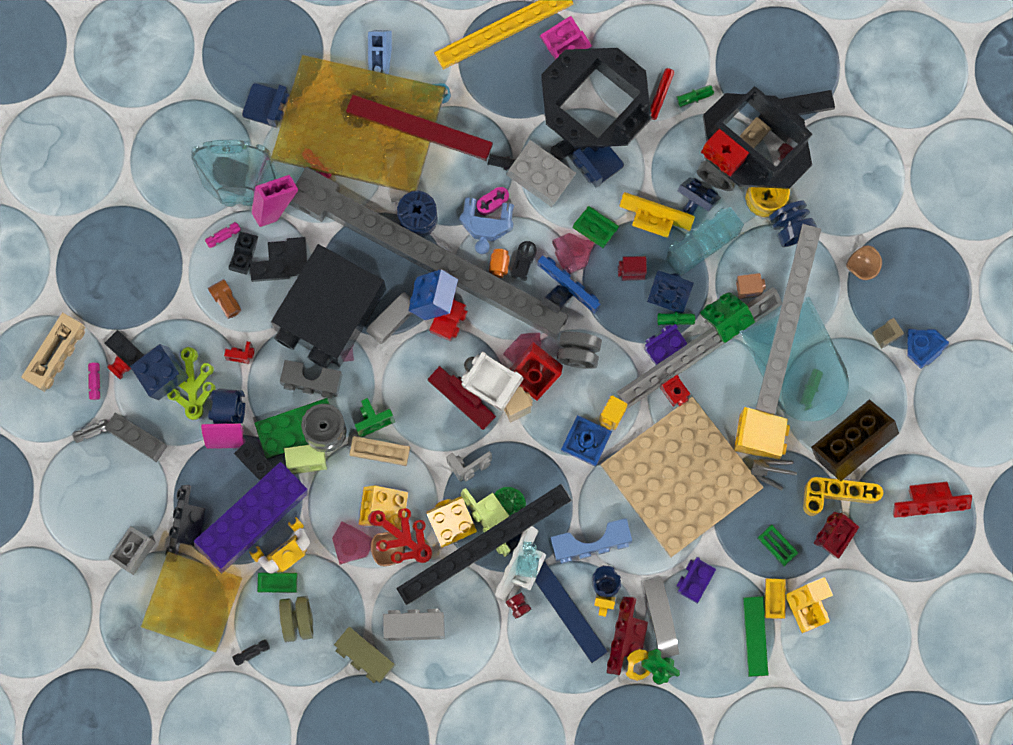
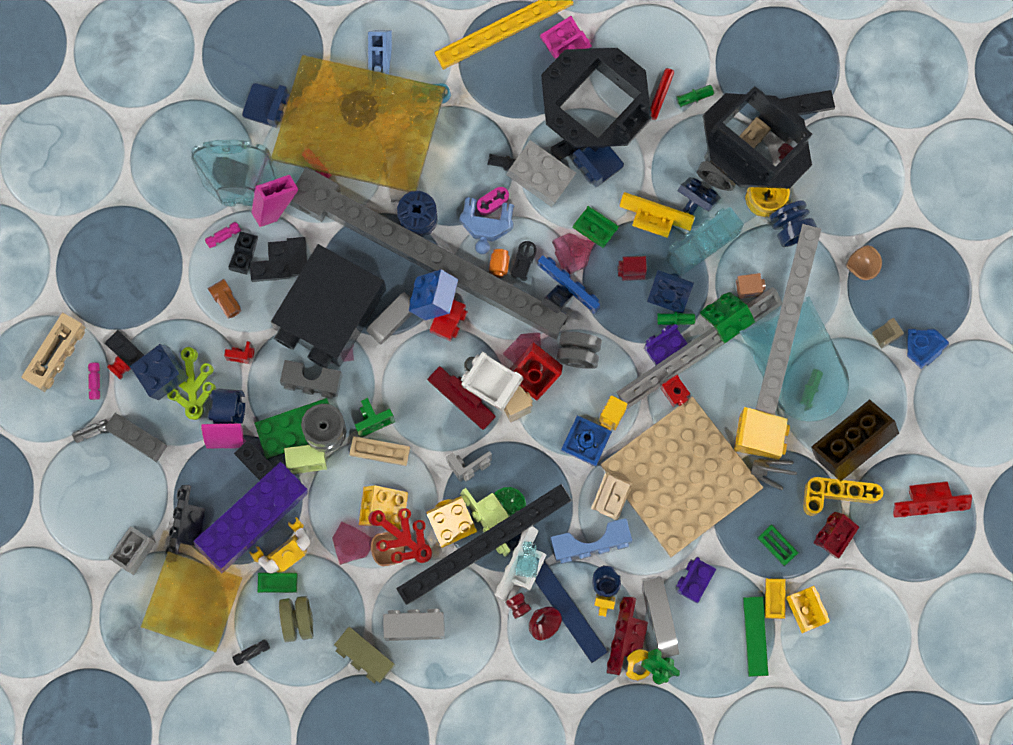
(419, 127): dark red tile -> none
(547, 625): none -> dark red piece
(611, 496): none -> tan plate
(724, 152): red brick -> none
(809, 594): yellow brick -> none

